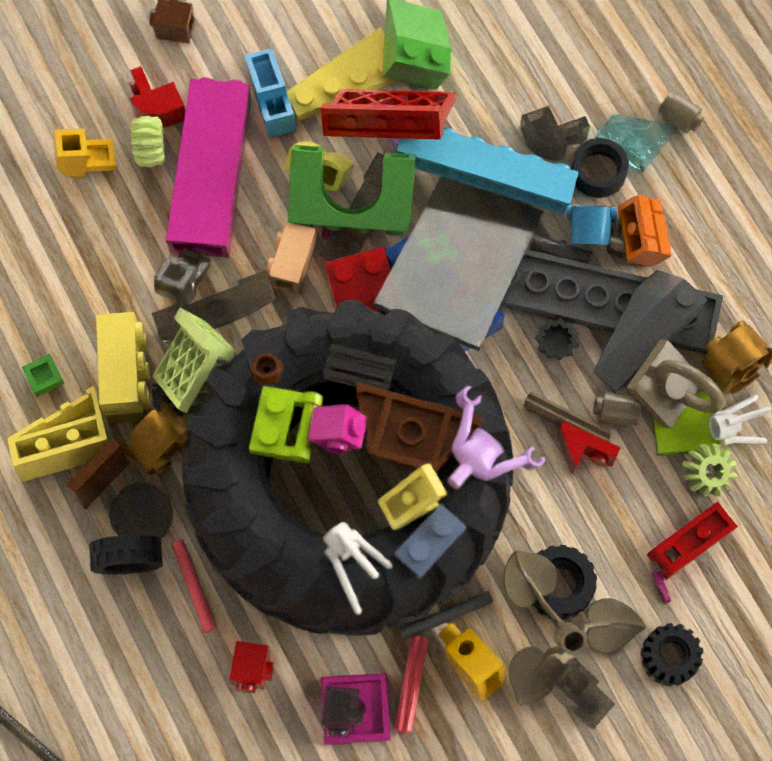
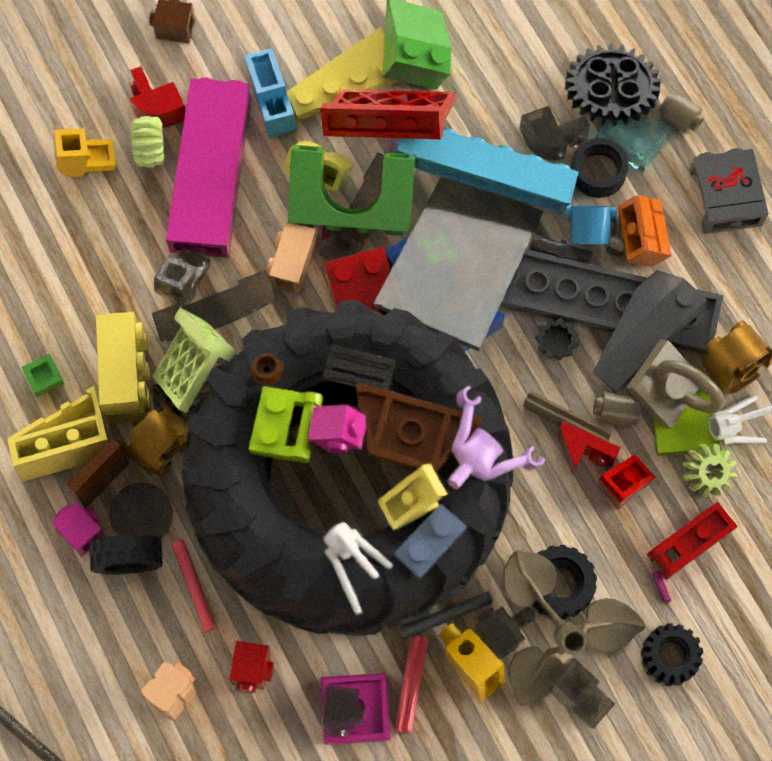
(78, 527): none -> dark pink brick
(170, 689): none -> light nougat brick
(501, 631): none -> clear smoke brick
(591, 87): none -> black gear
(625, 481): none -> red slope
(730, 190): none -> dark grey panel

